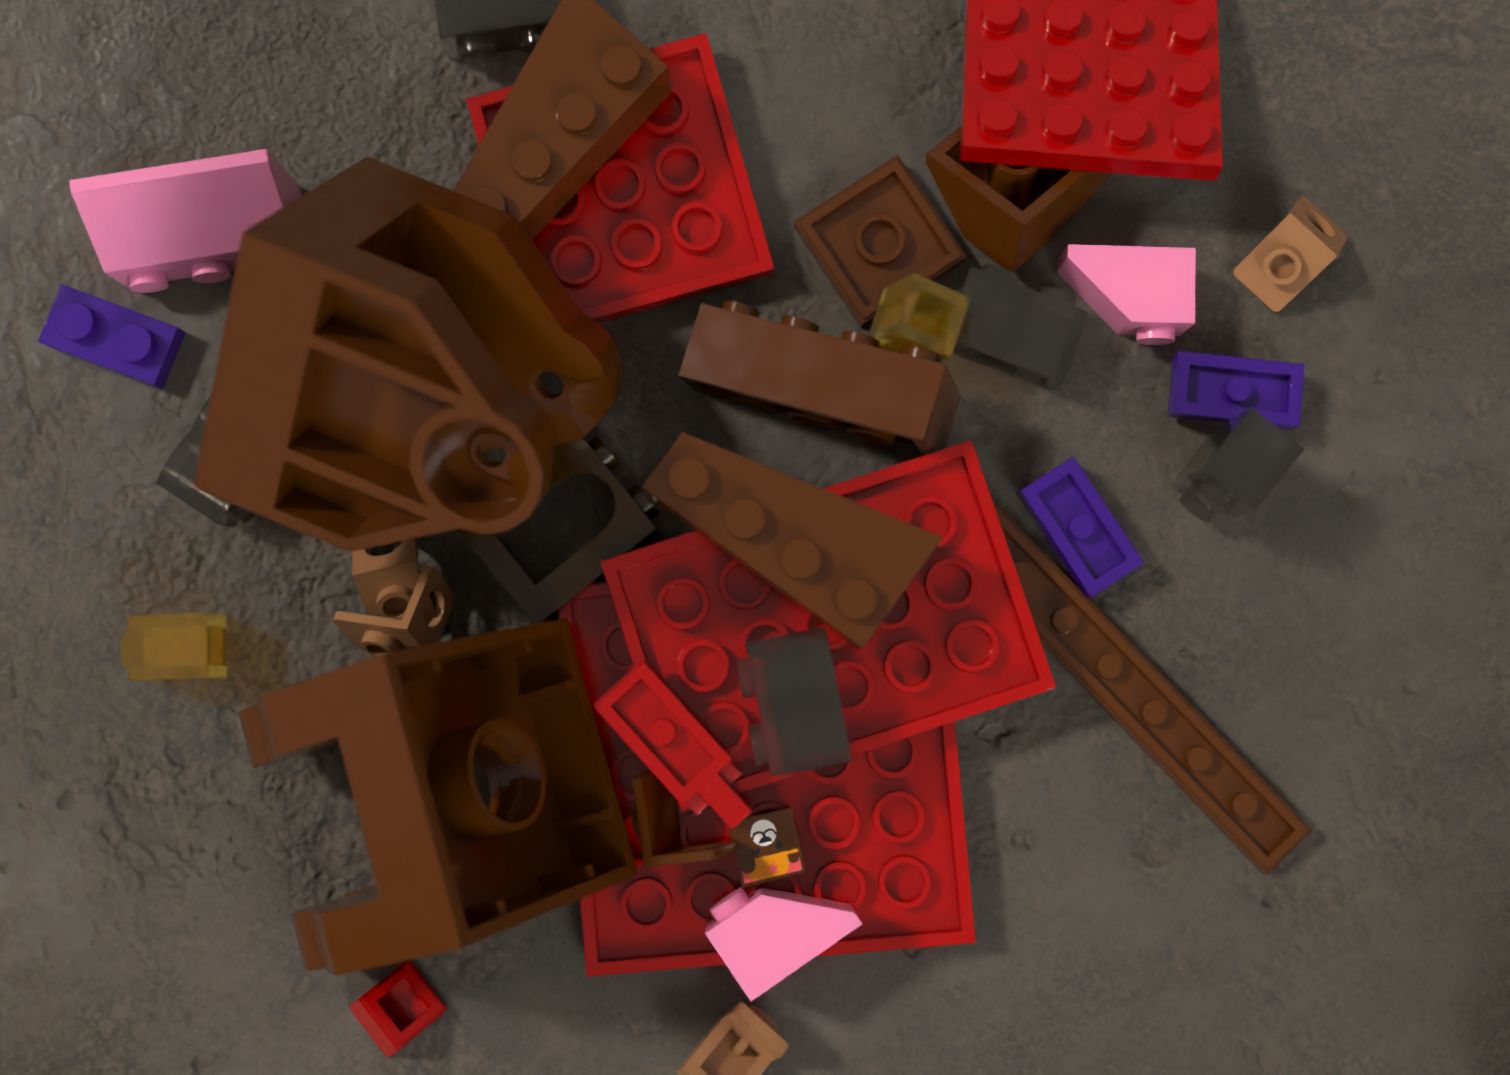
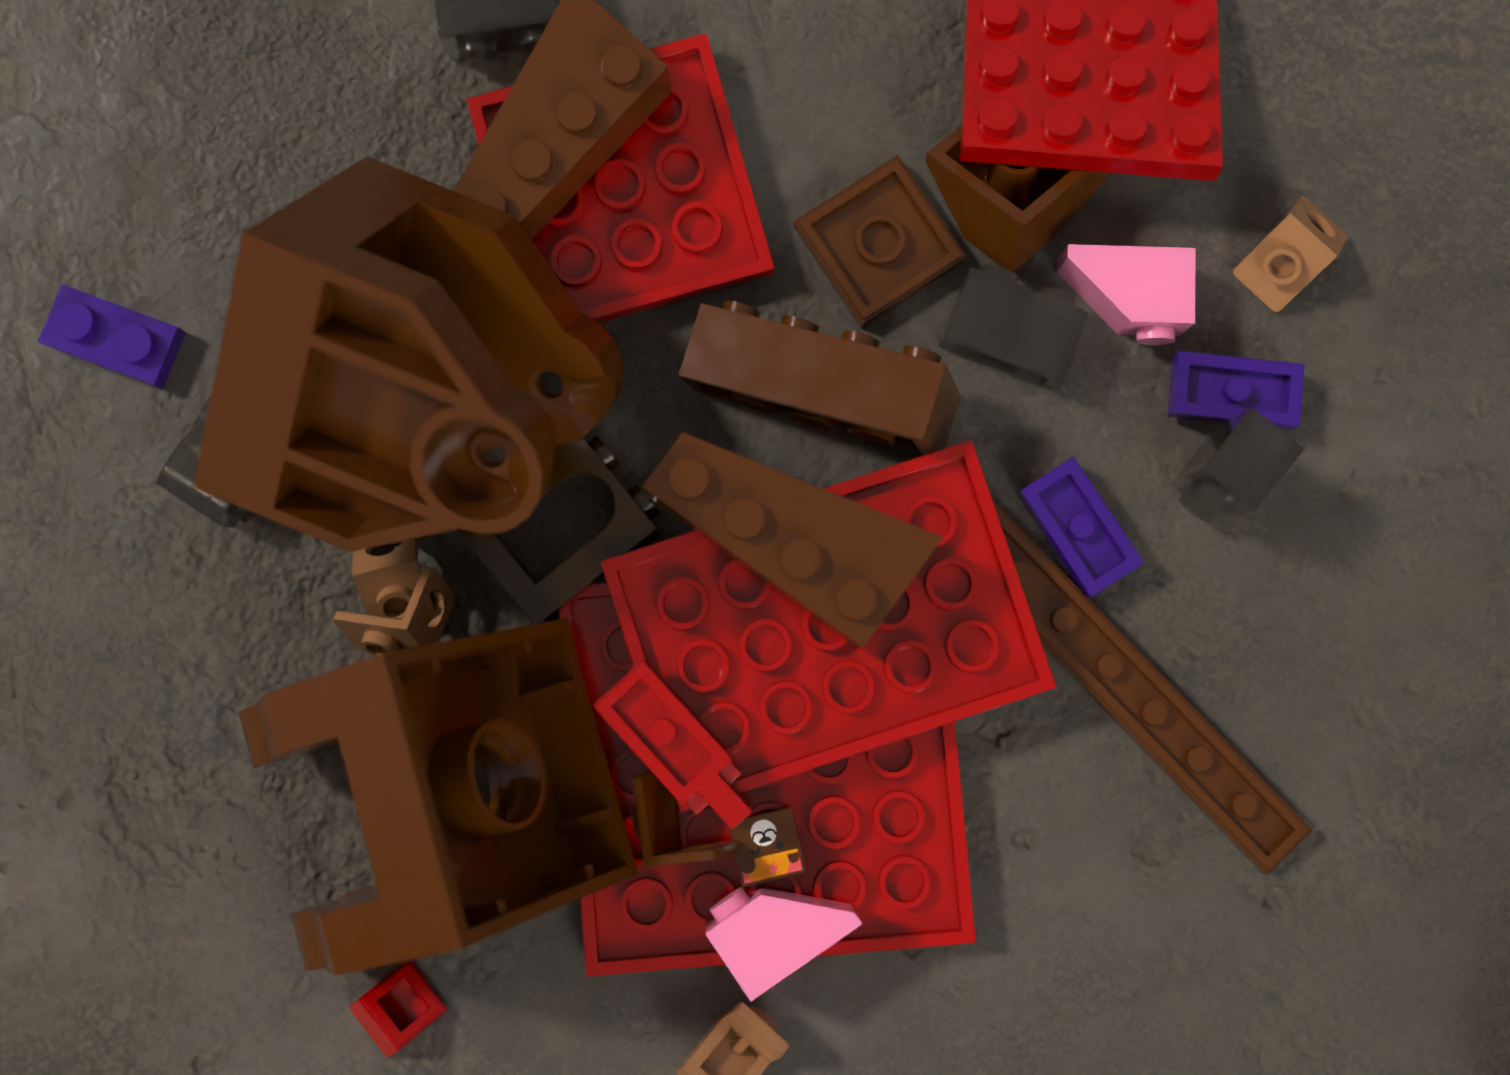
(175, 647): clear yellow brick -> none
(180, 216): bright pink slope -> none
(796, 702): clear smoke brick -> none
(919, 315): clear yellow brick -> none

